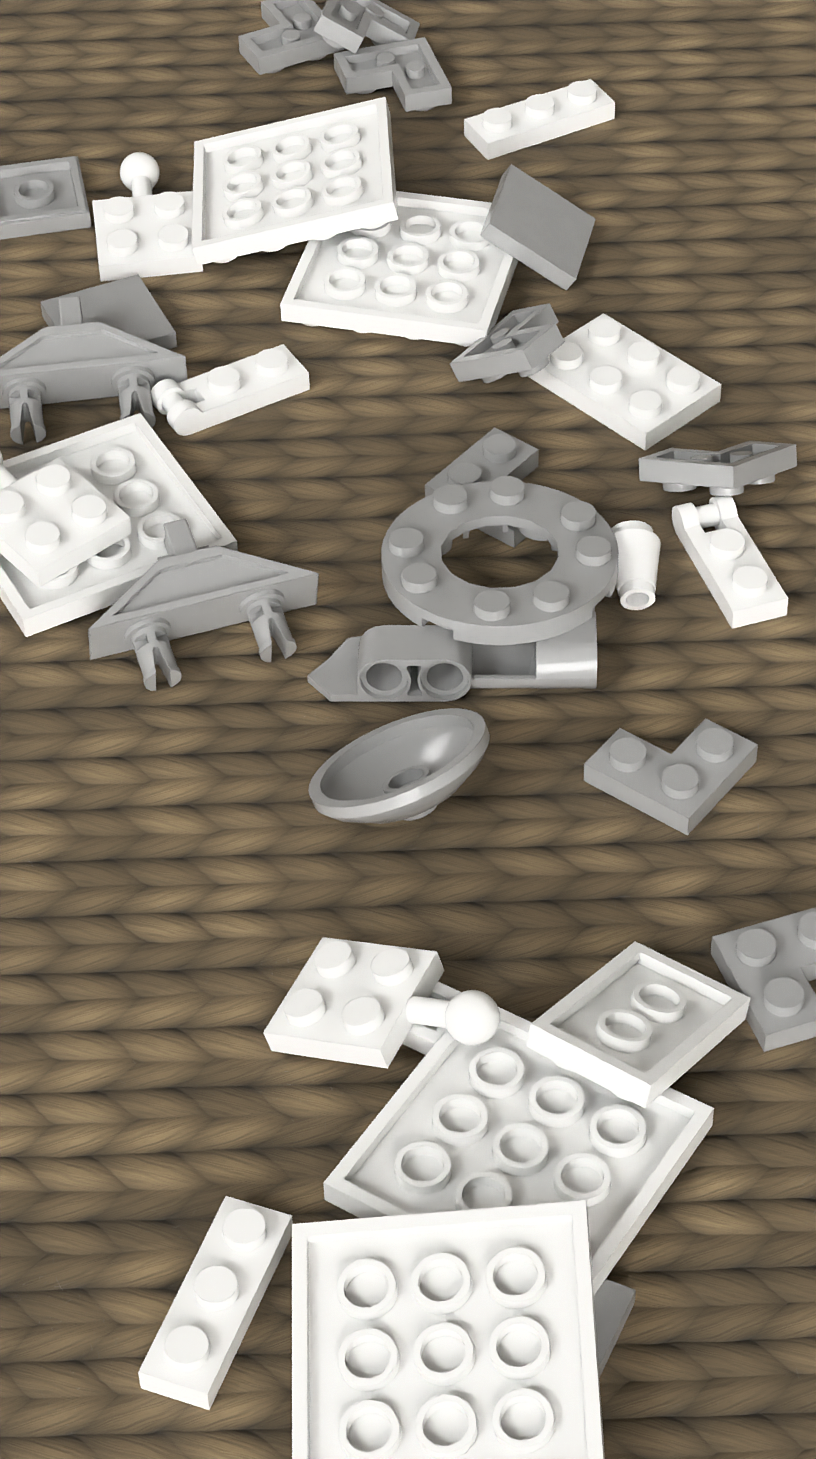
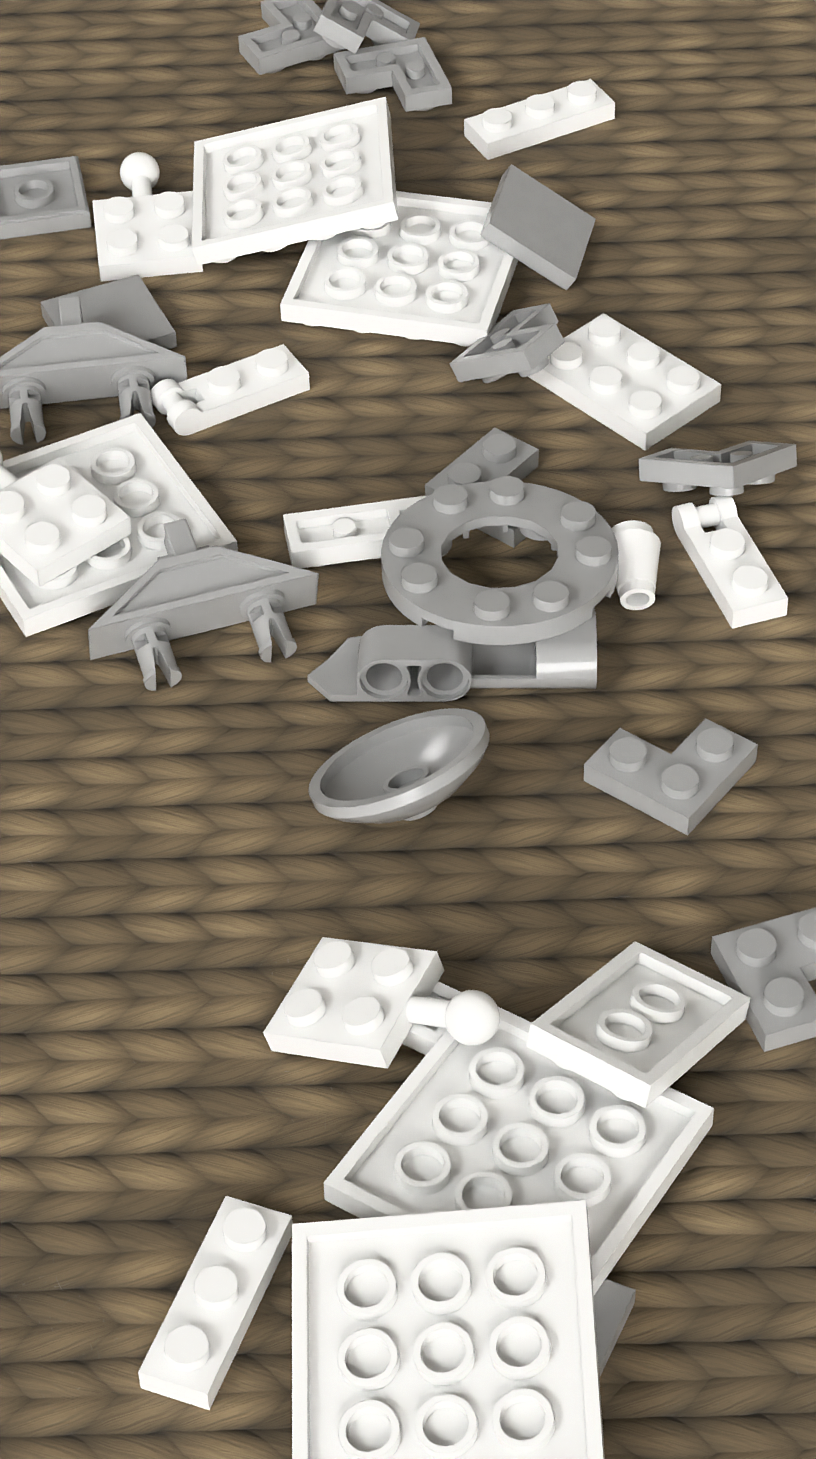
(341, 532): none -> white plate

